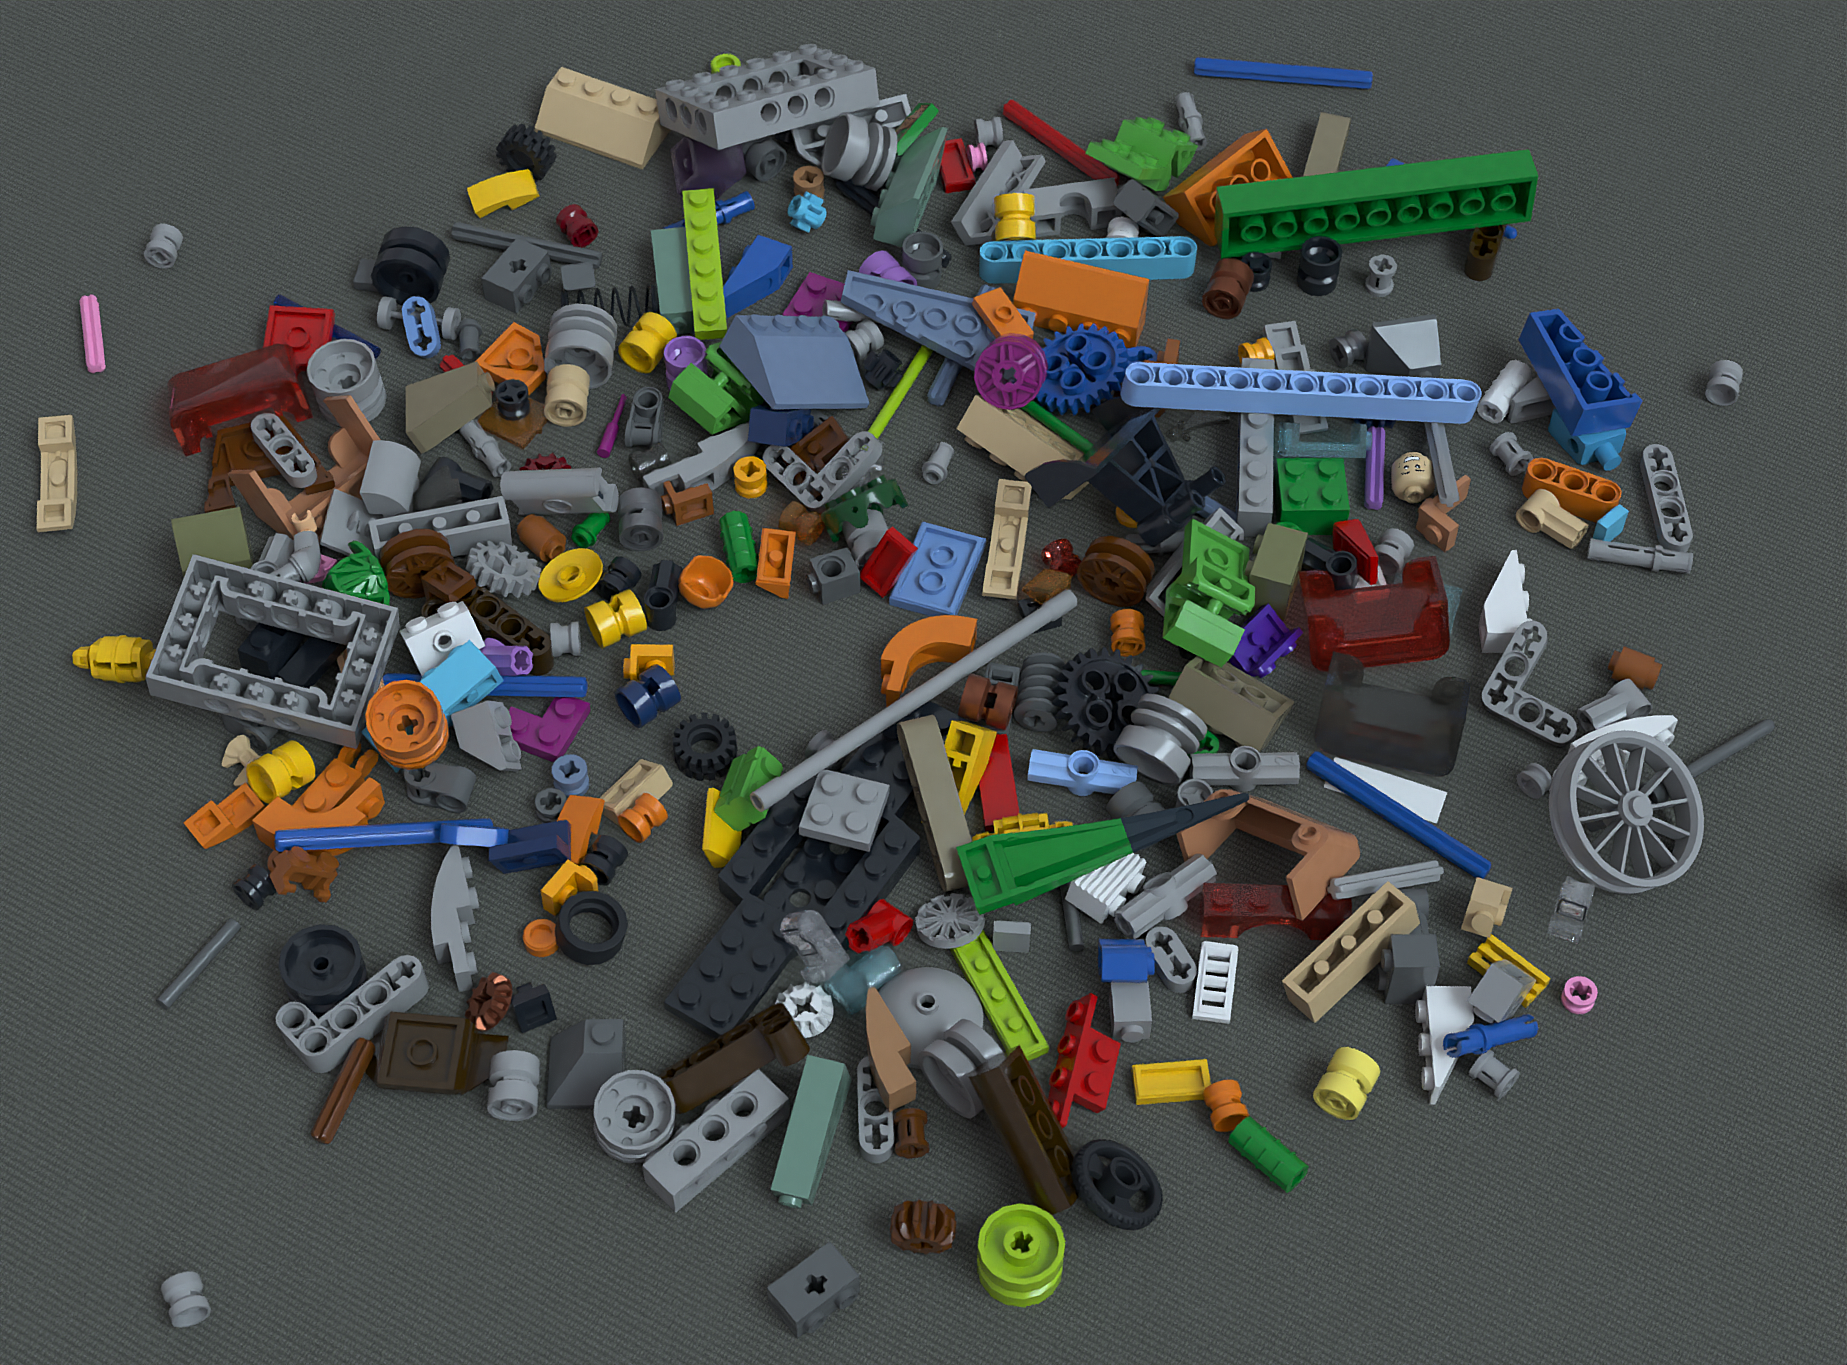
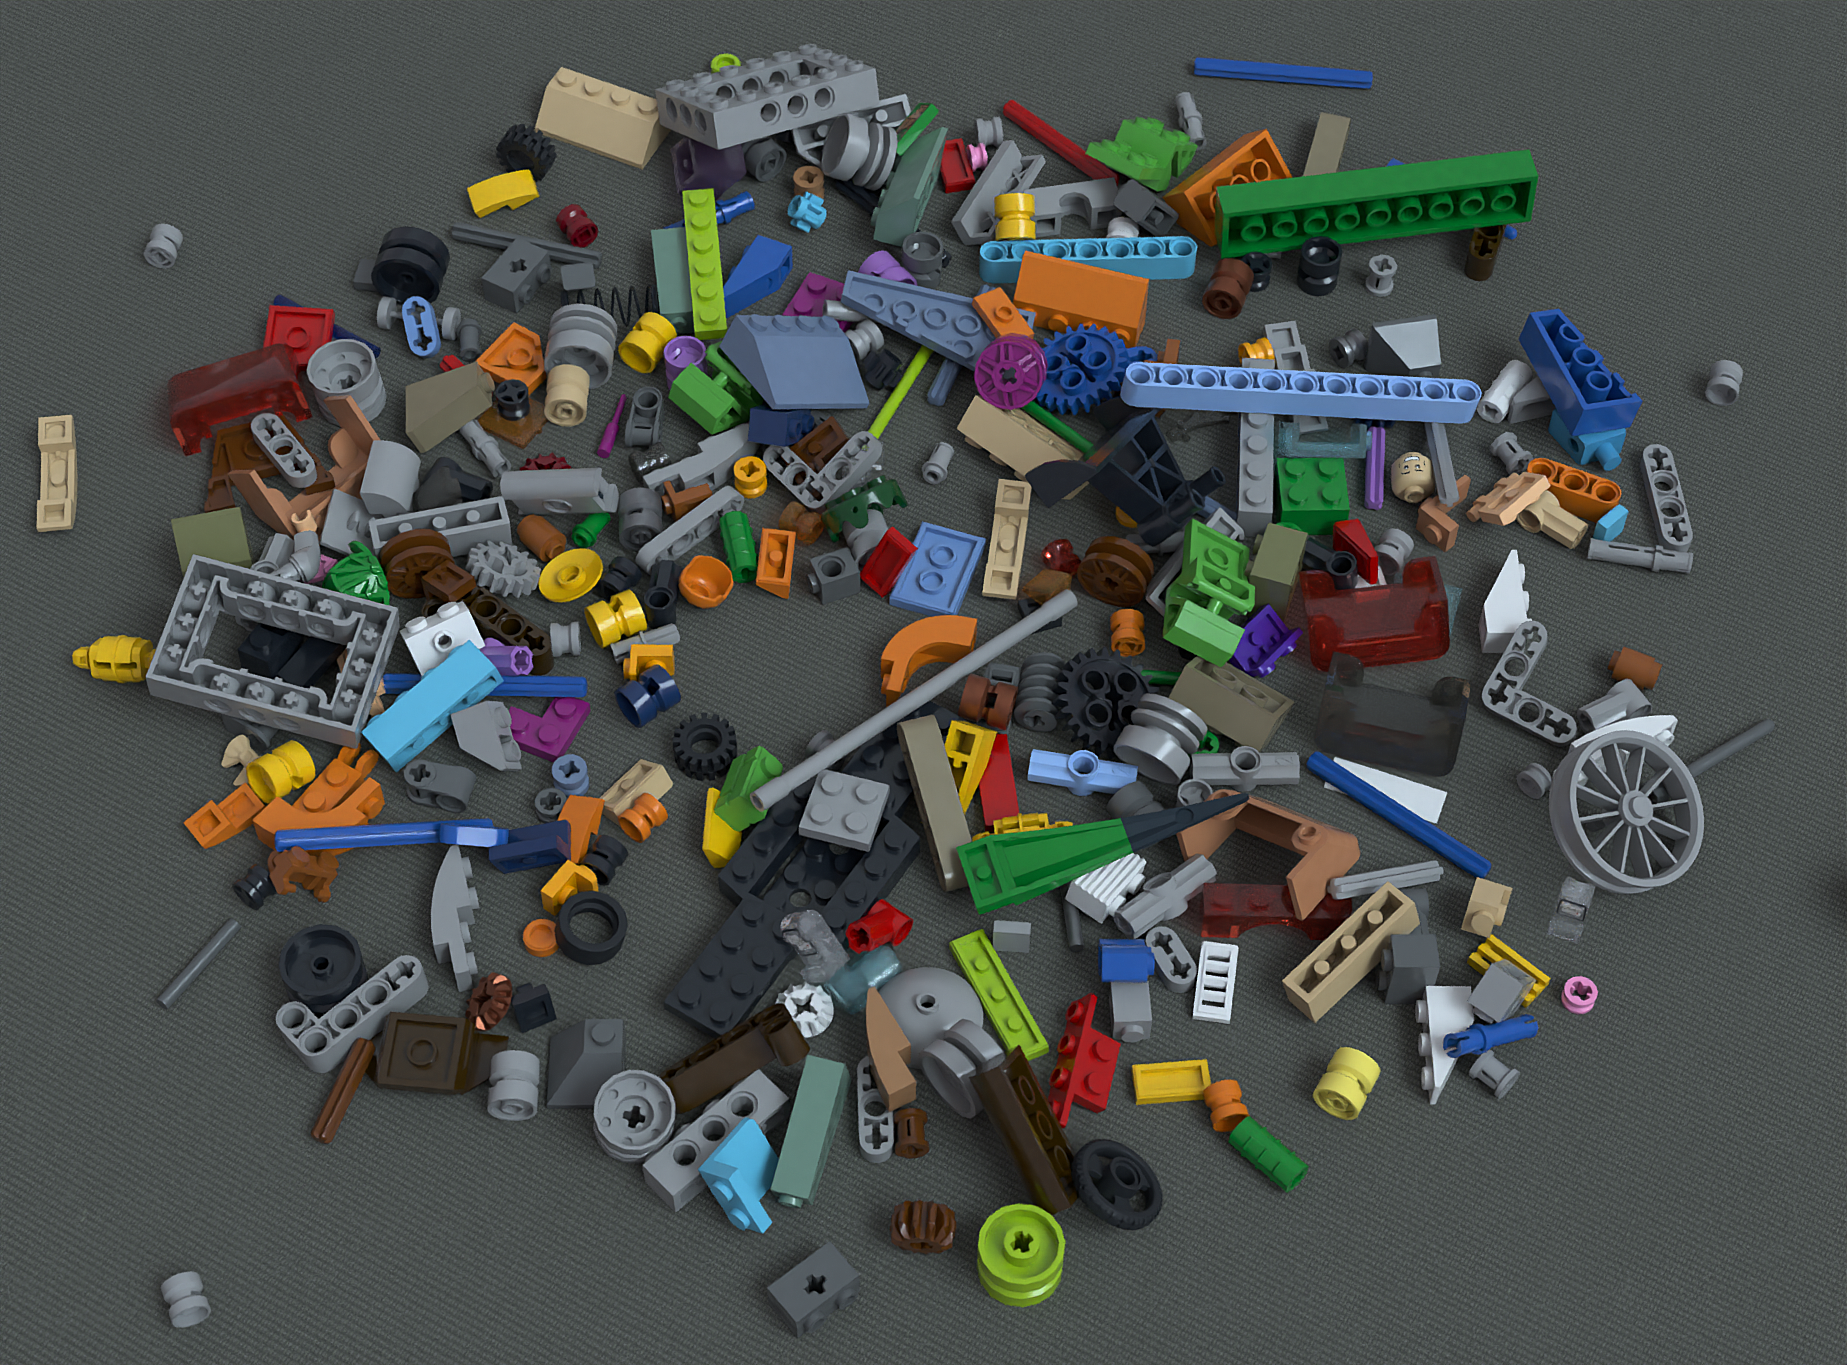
(92, 334): bright pink axle -> none
(405, 705): orange wheel -> none
(661, 636): none -> light grey axle
(689, 529): none -> light grey beam
(741, 1174): none -> medium azure bracket
(949, 921): light grey wheel -> none
(1508, 498): none -> light nougat plate

